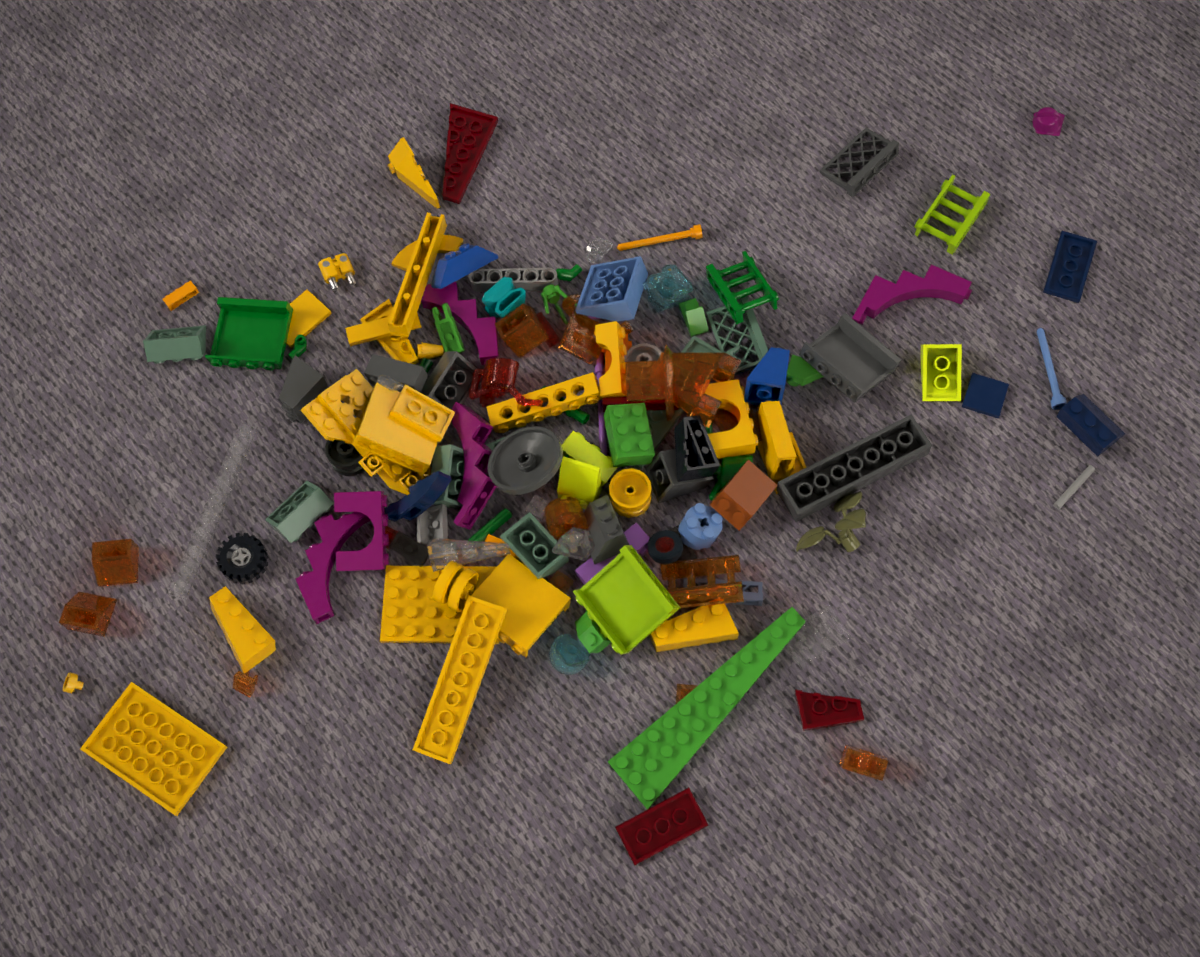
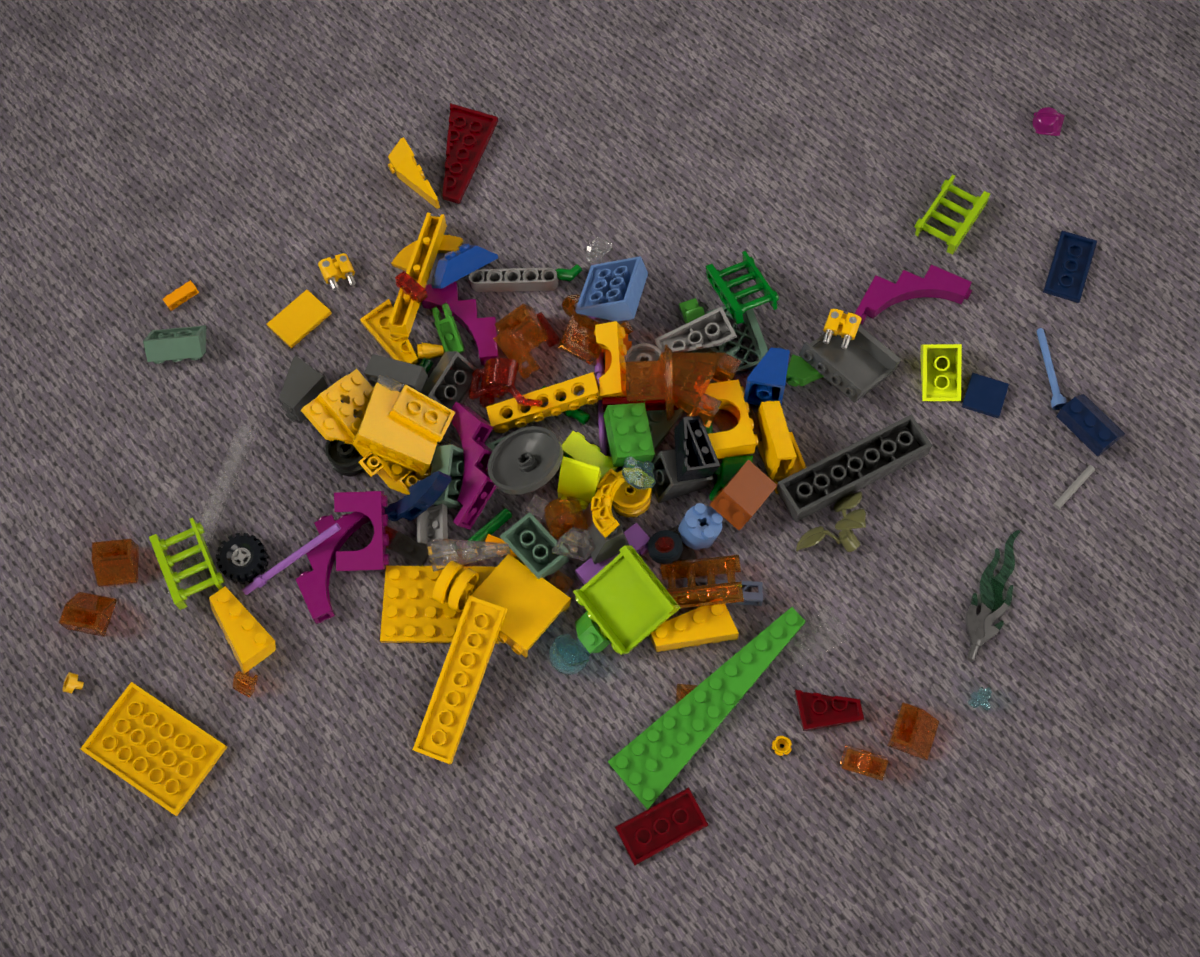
(167, 561): none -> lime fence
(251, 333): green panel -> none
(261, 580): none -> medium lavender bar
(299, 347): green arm -> none
(299, 511): sand green slope -> none
(373, 330): yellow tile -> none
(411, 287): none -> clear red piece
(503, 298): teal piece -> none
(516, 351): none -> clear orange plate
(552, 294): bright green plant -> none
(602, 503): none -> yellow tile
(638, 473): none -> clear light blue piece
(668, 288): clear light blue piece -> none
(694, 232): light orange piece -> none
(704, 332): none -> light grey wedge
(782, 740): none -> yellow plate
(841, 324): none -> yellow piece
(870, 167): dark grey fence -> none
(913, 731): none -> clear orange slope
(980, 698): none -> clear light blue plant
(991, 596): none -> piece

